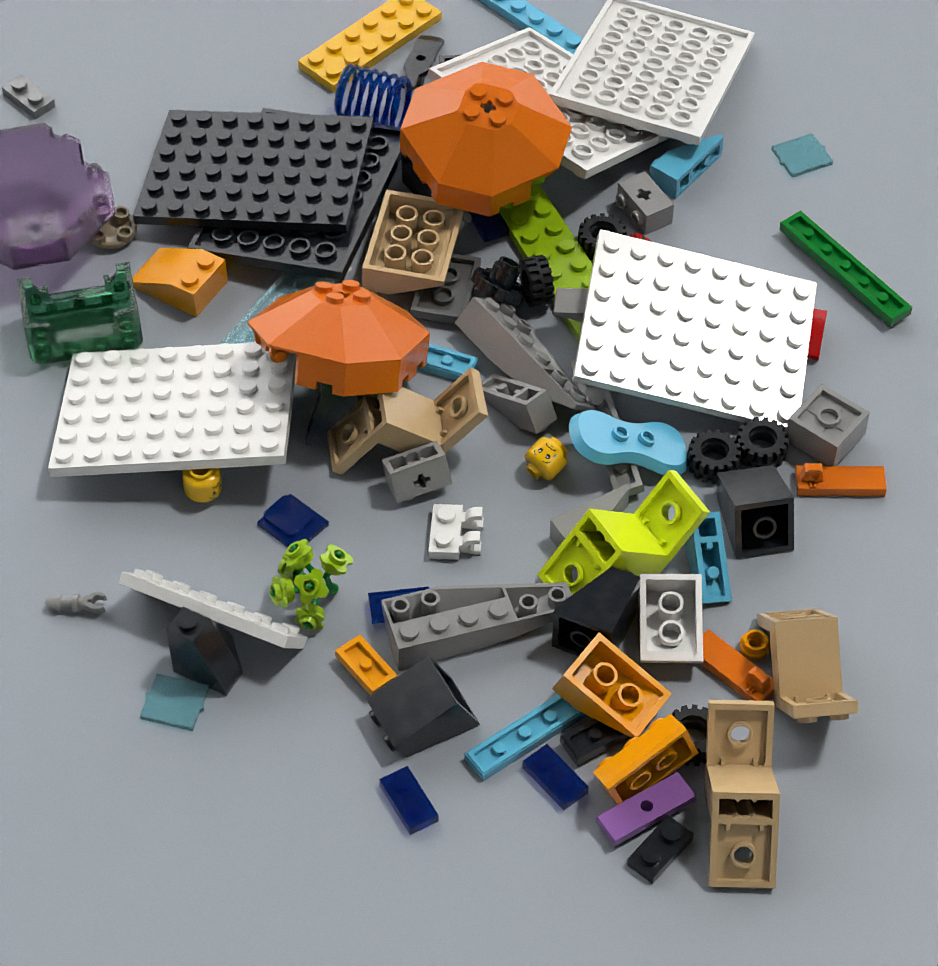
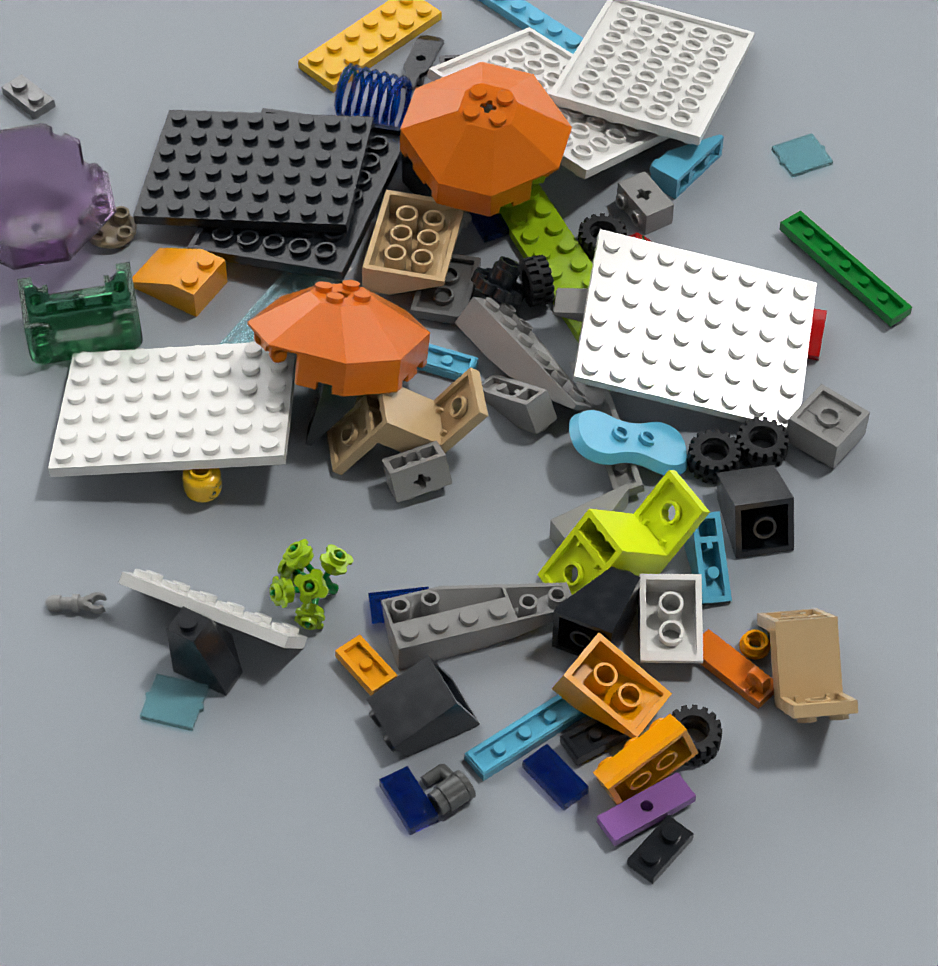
(292, 521): clear blue piece -> none
(446, 531): white plate -> none
(449, 793): none -> dark grey piece
(546, 458): yellow head -> none
(741, 794): tan bracket -> none
(820, 480): orange hinge -> none

